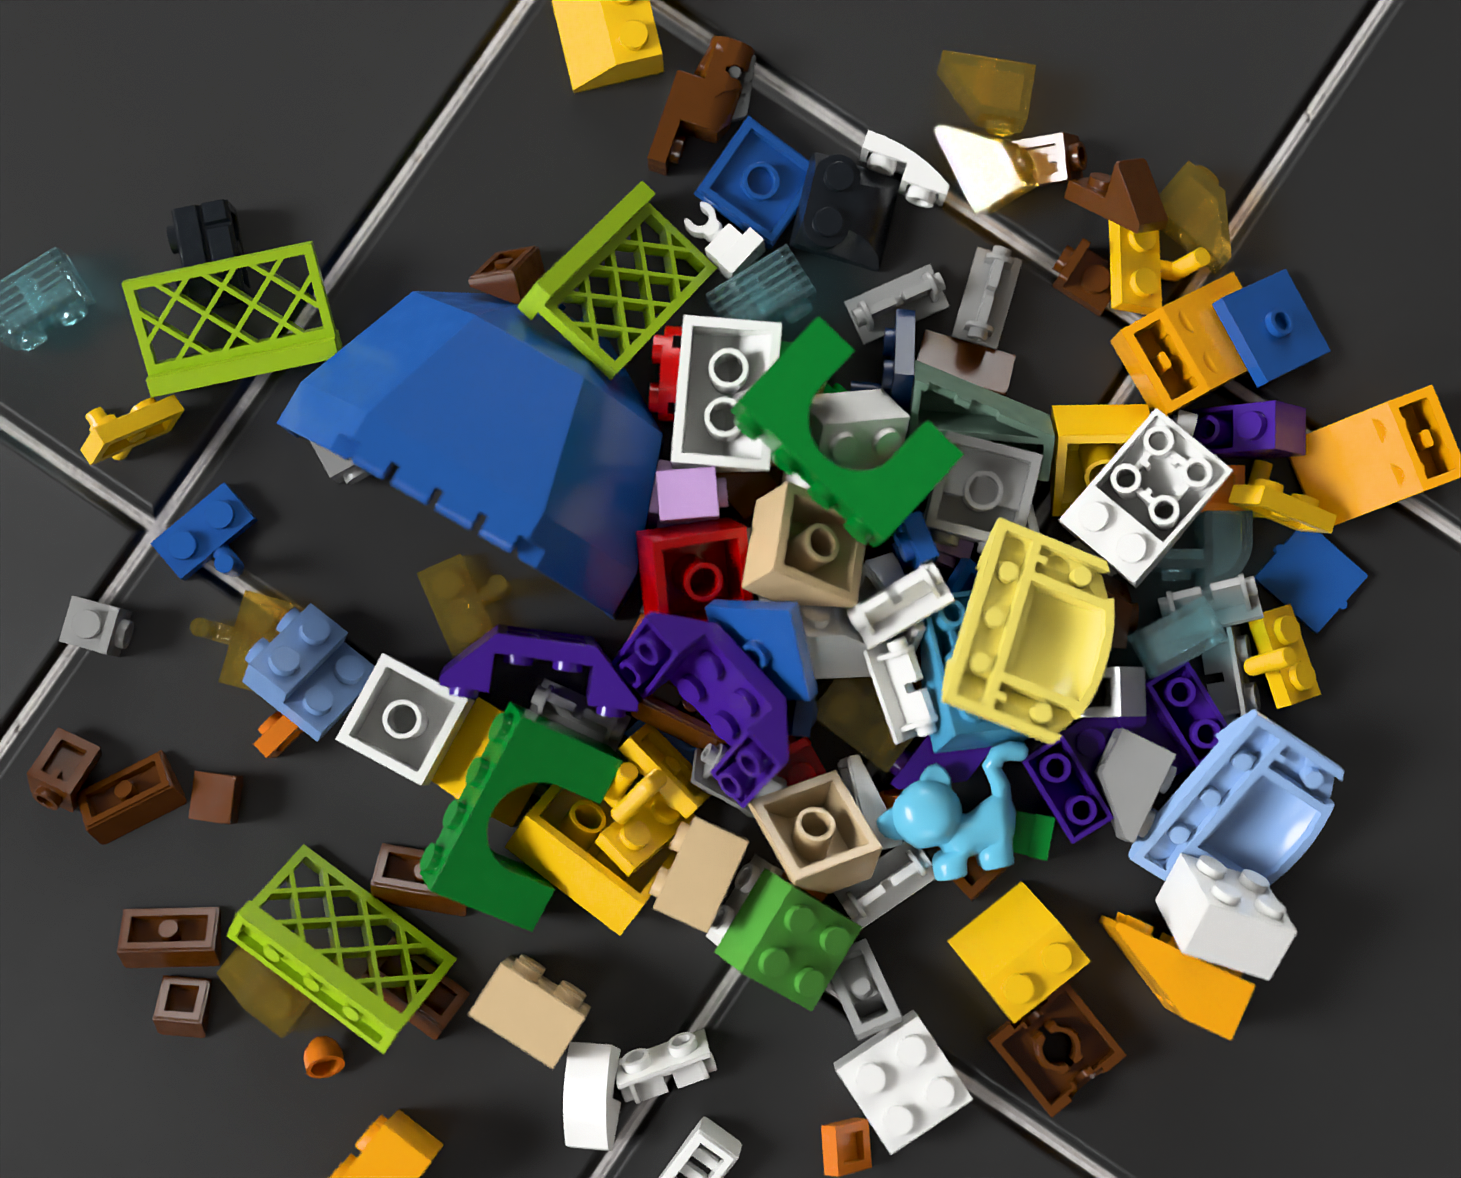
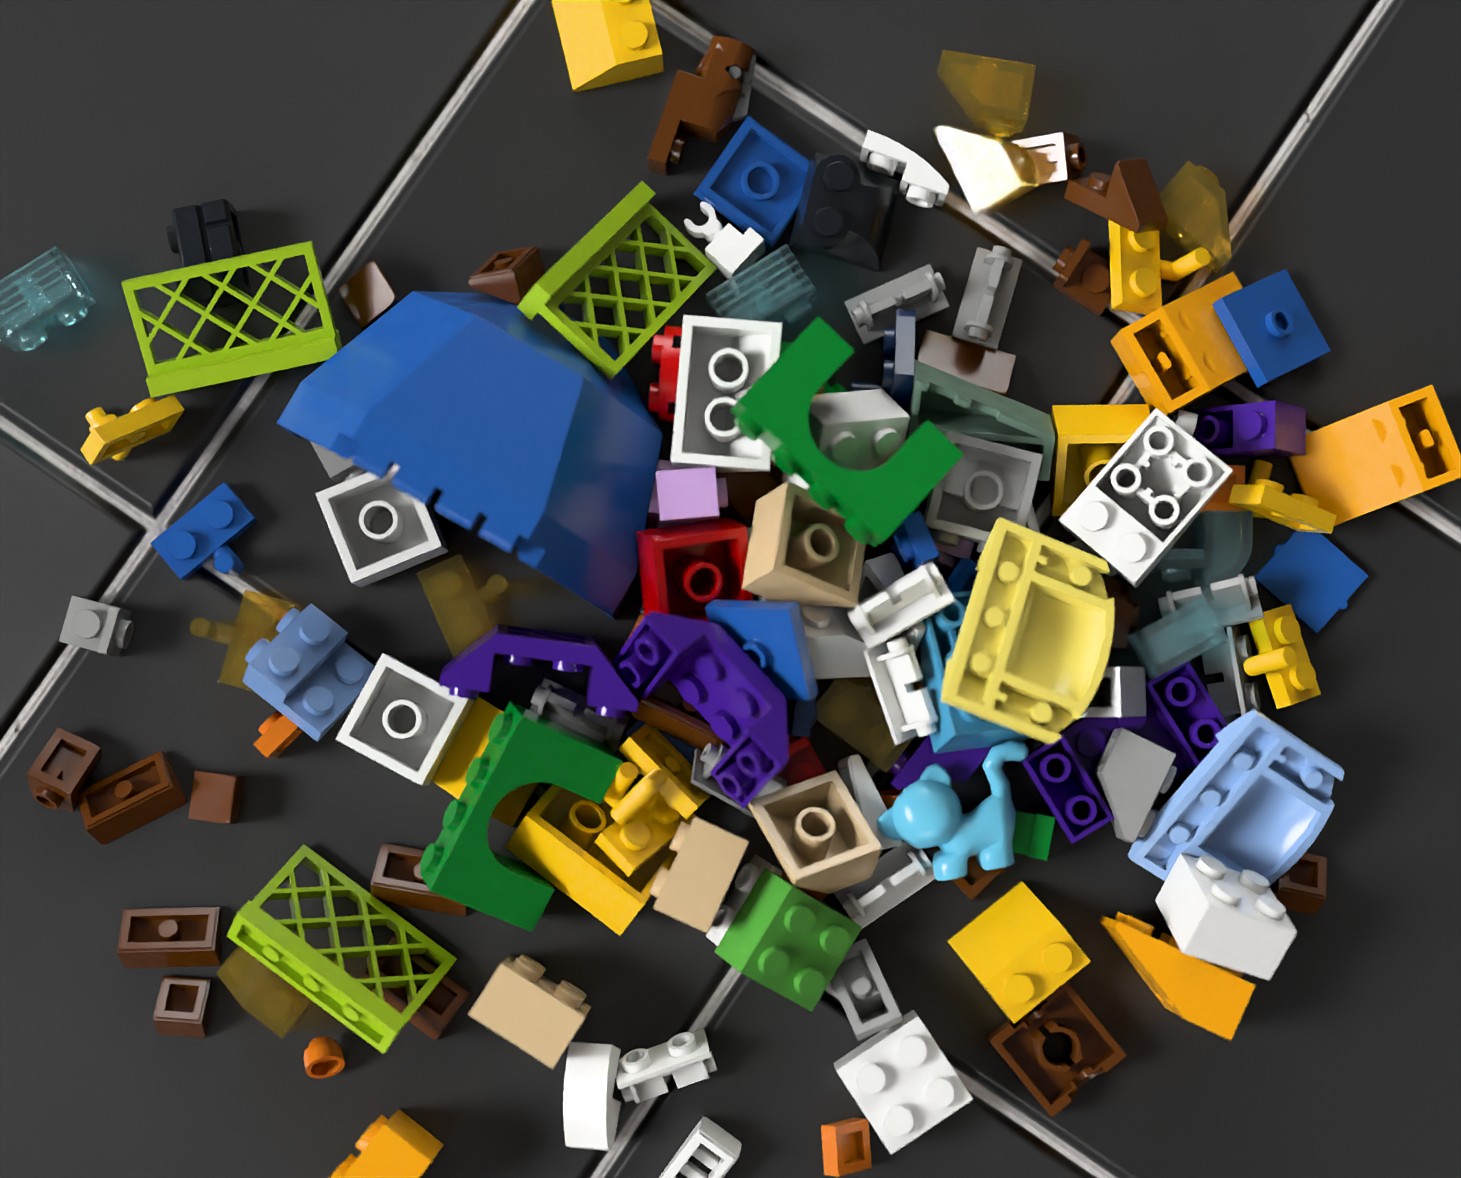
(368, 294): none -> reddish brown slope
(379, 527): none -> white brick
(1303, 885): none -> reddish brown slope

